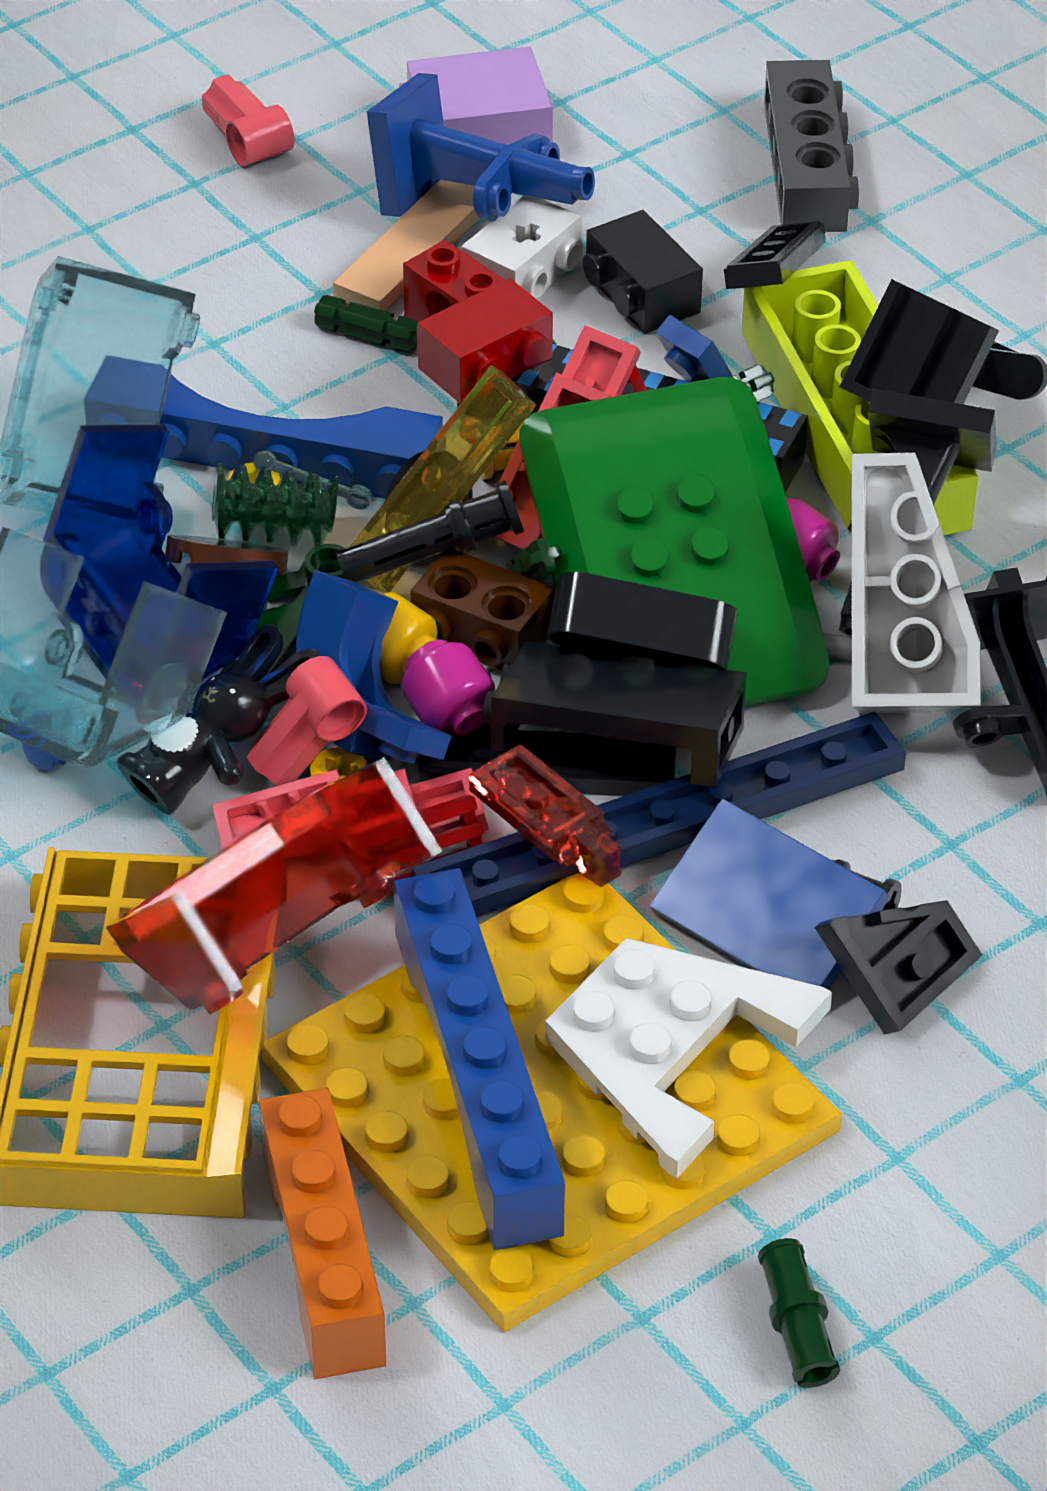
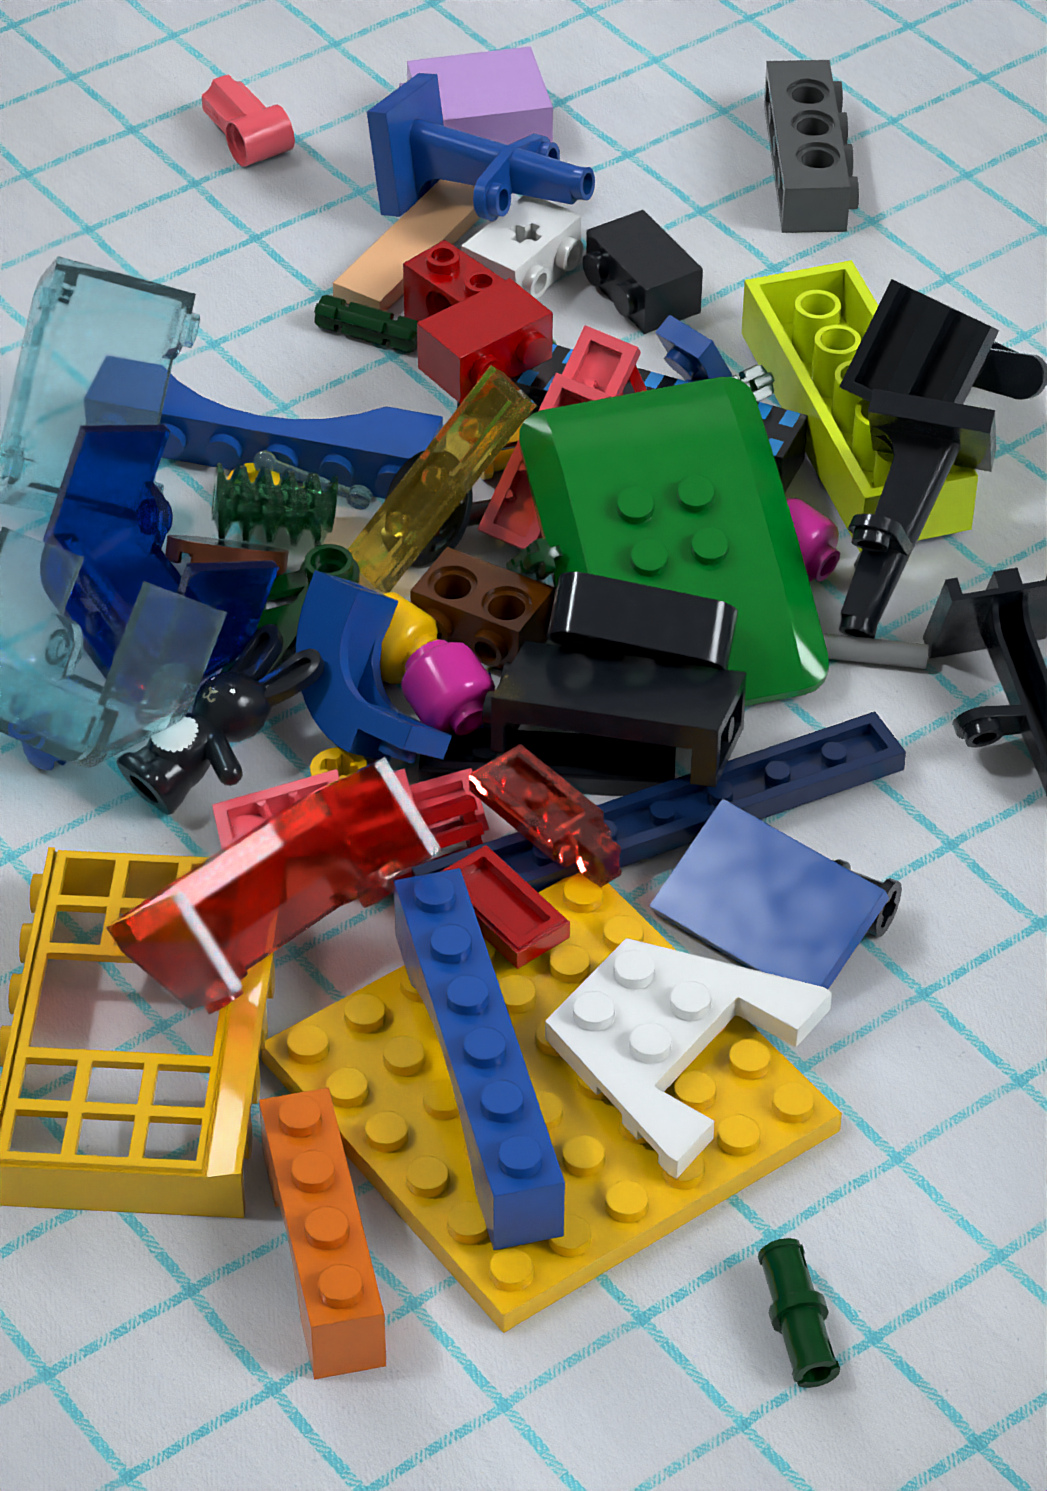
(319, 711): coral piece -> none
(459, 526): black pin -> none
(509, 909): none -> red tile
(775, 255): black tile -> none
(900, 957): black wing -> none
(908, 608): white wedge -> none

